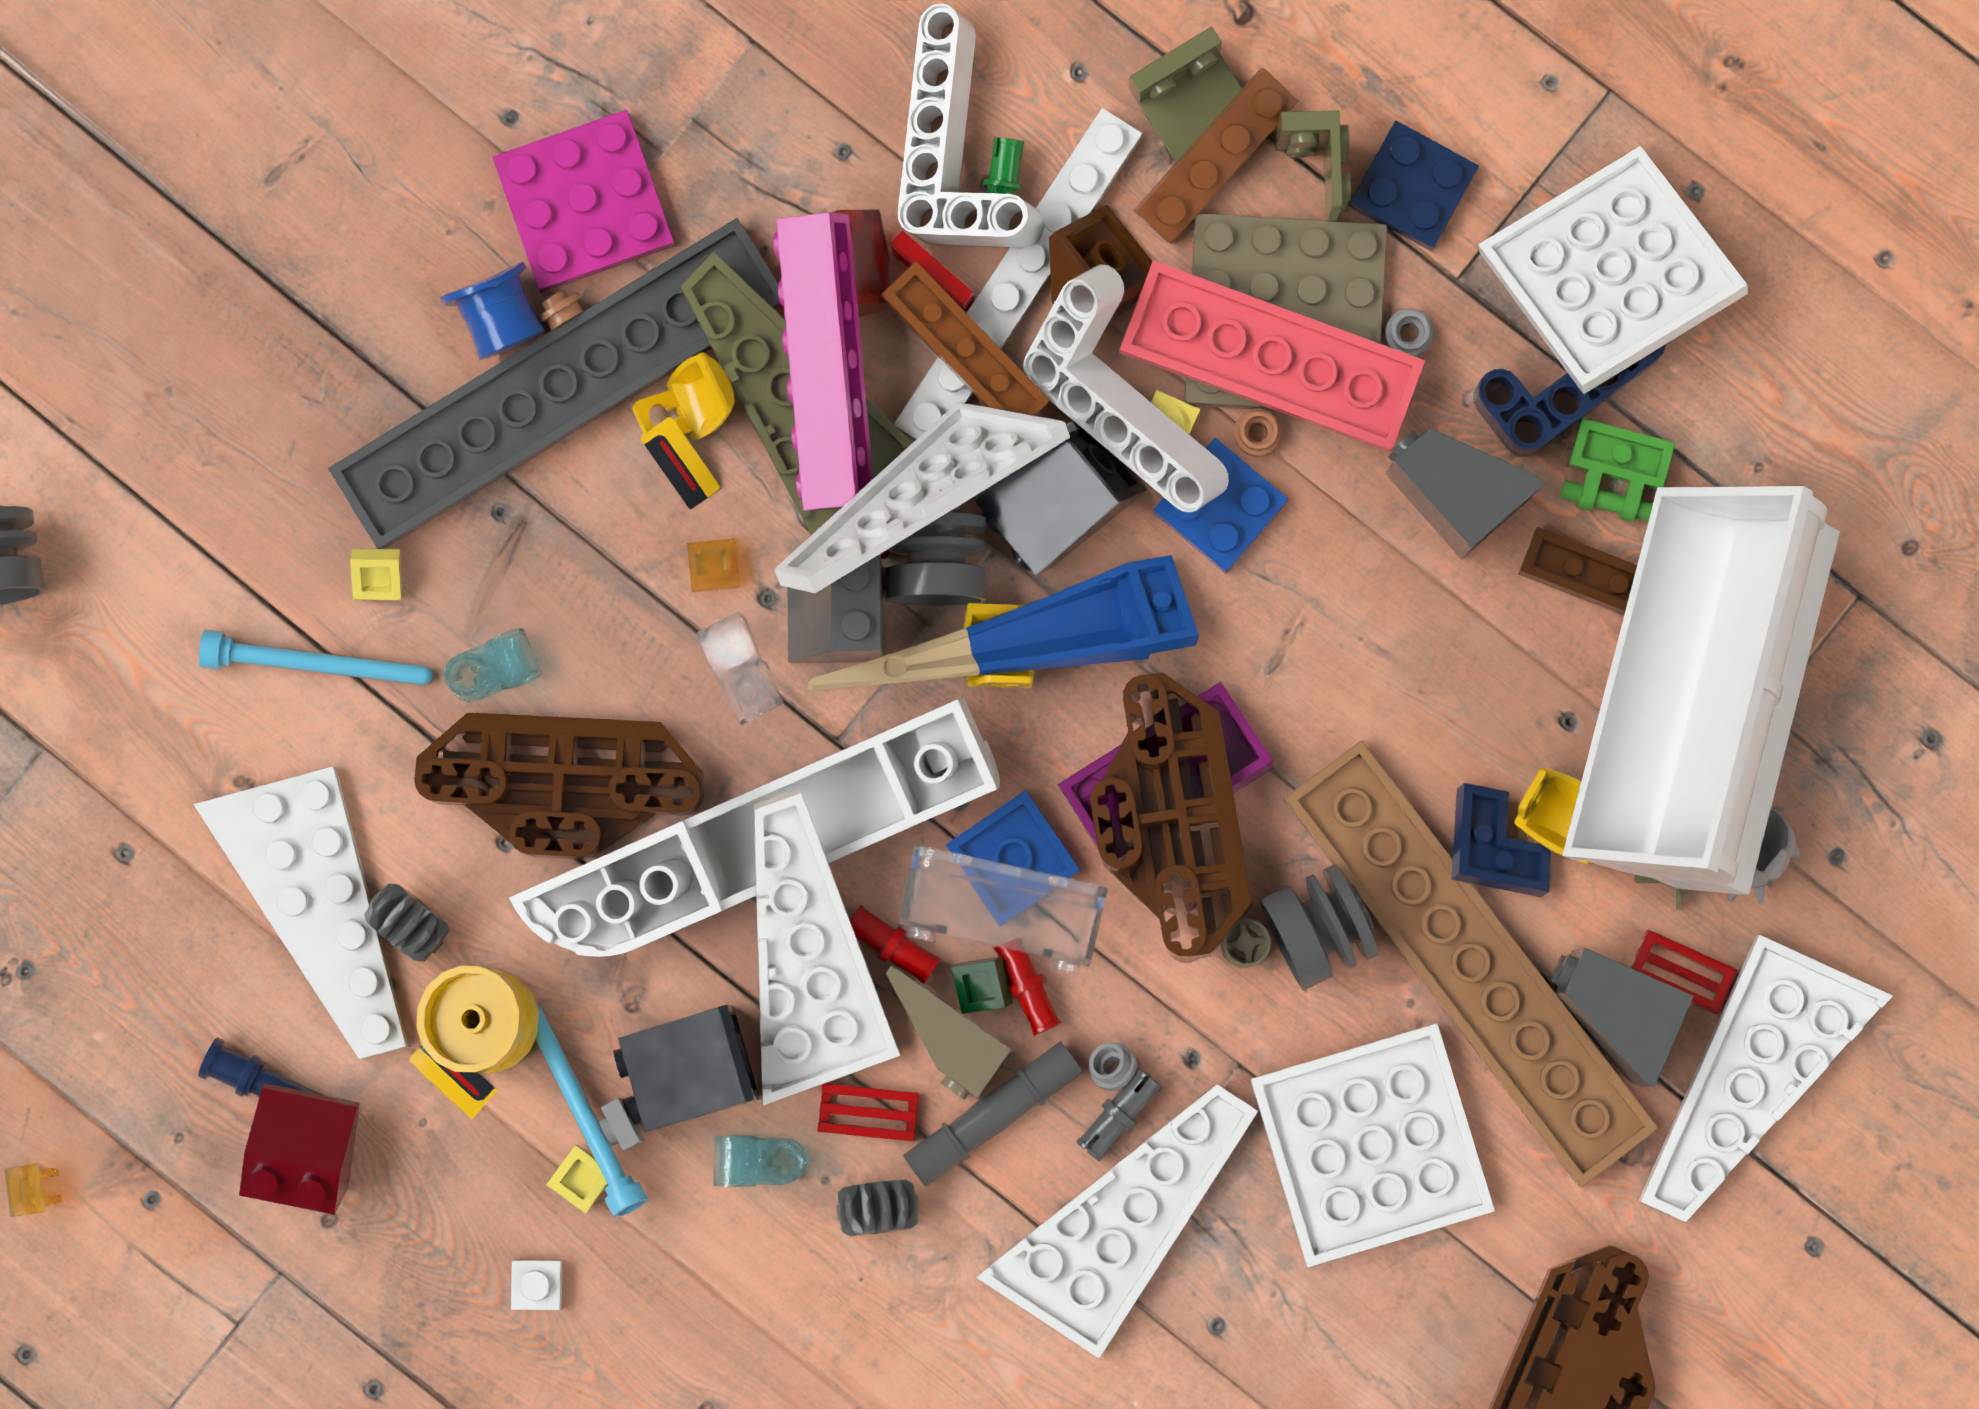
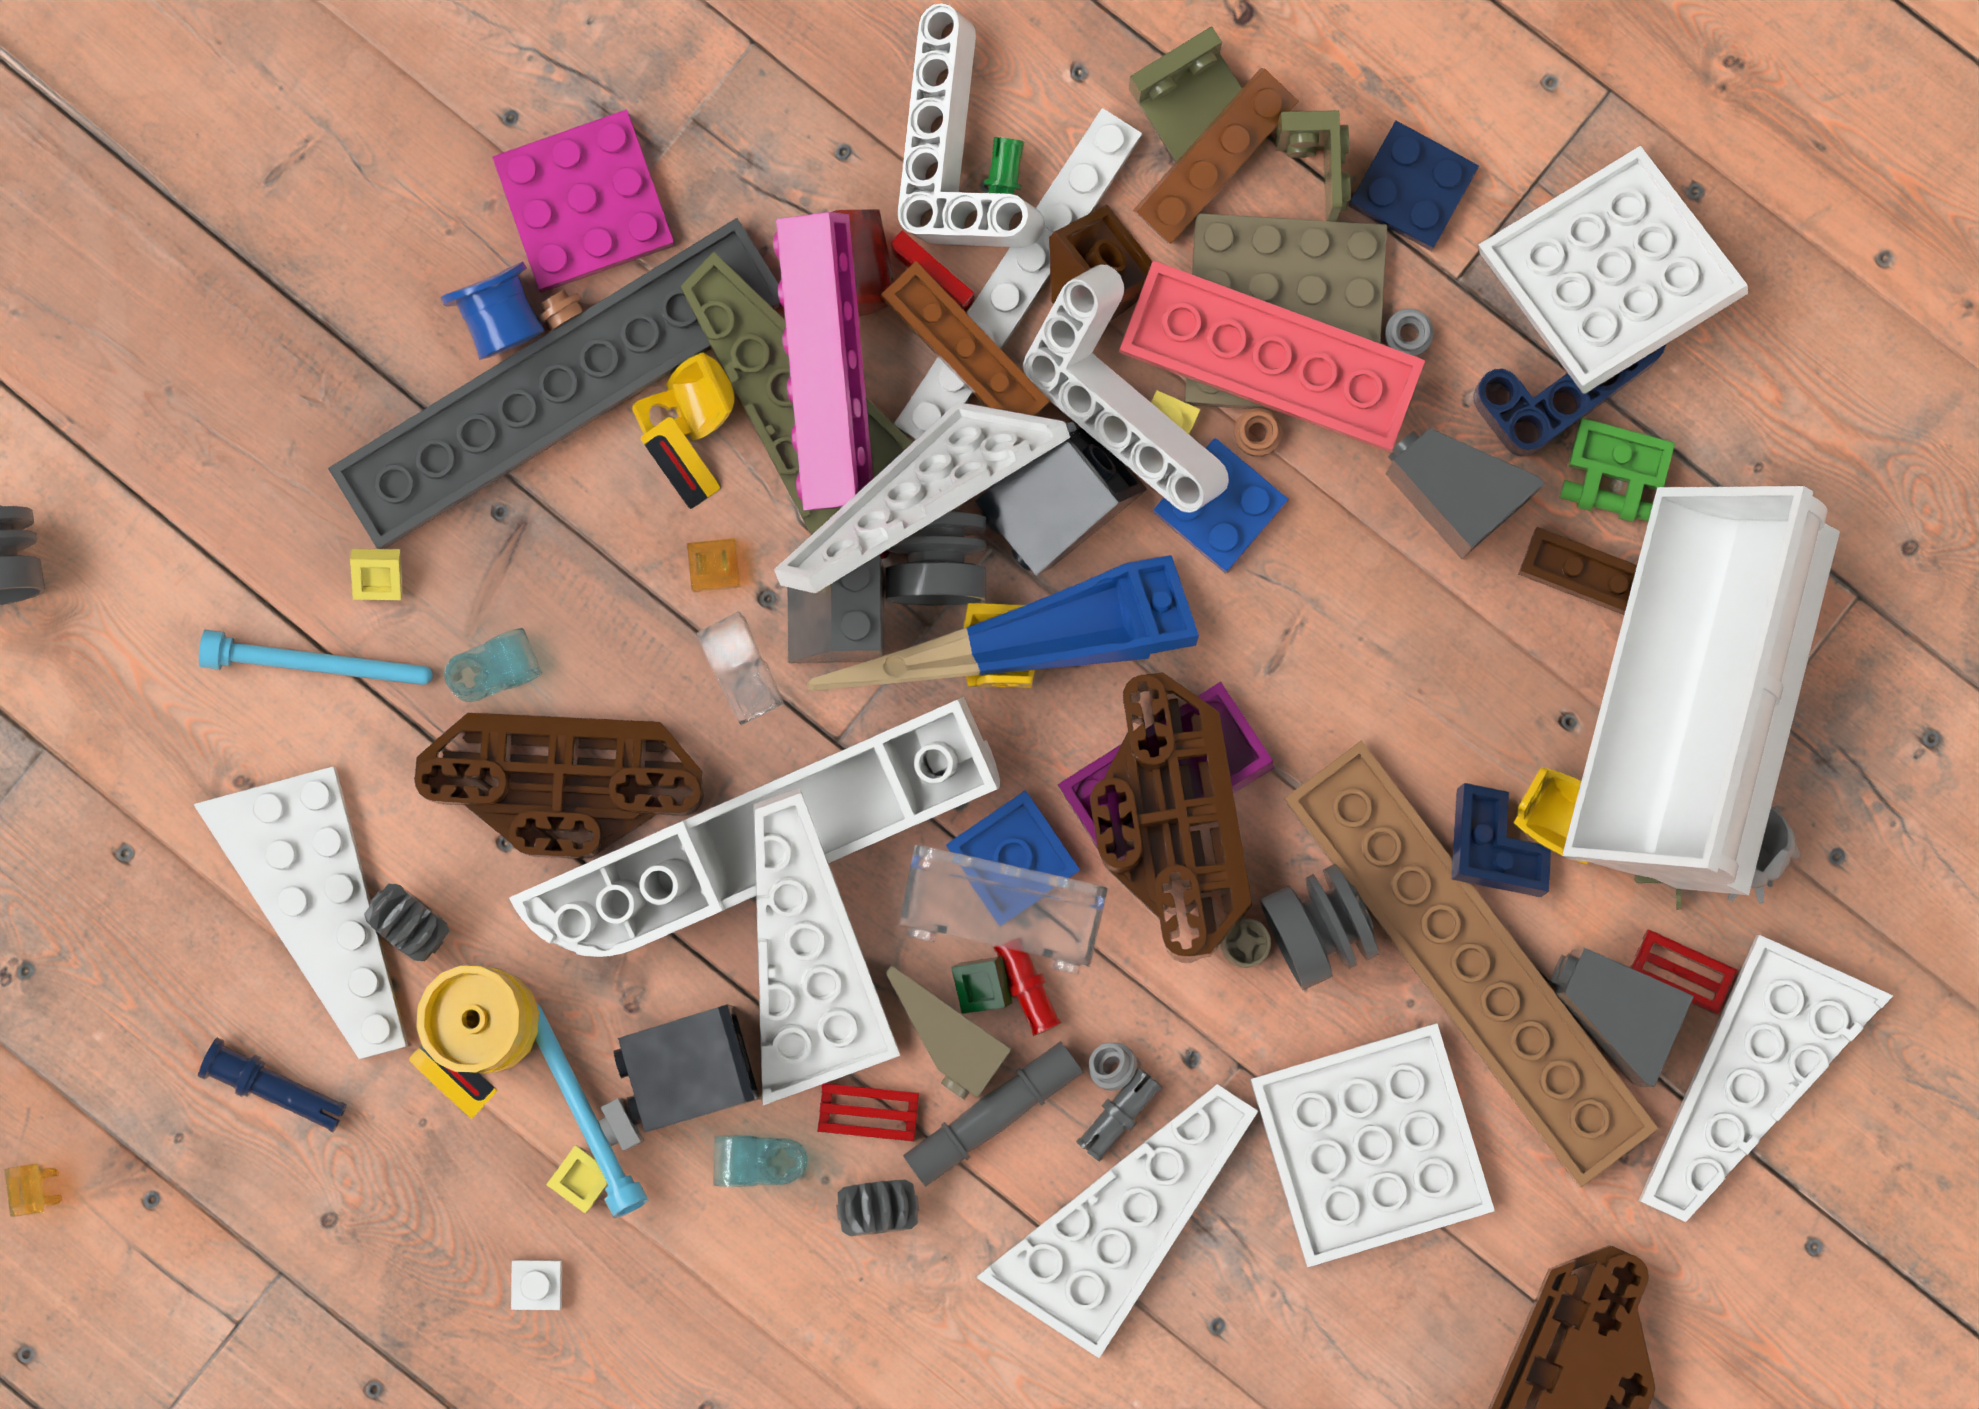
(300, 1149): dark red slope -> none
(893, 944): red pin -> none

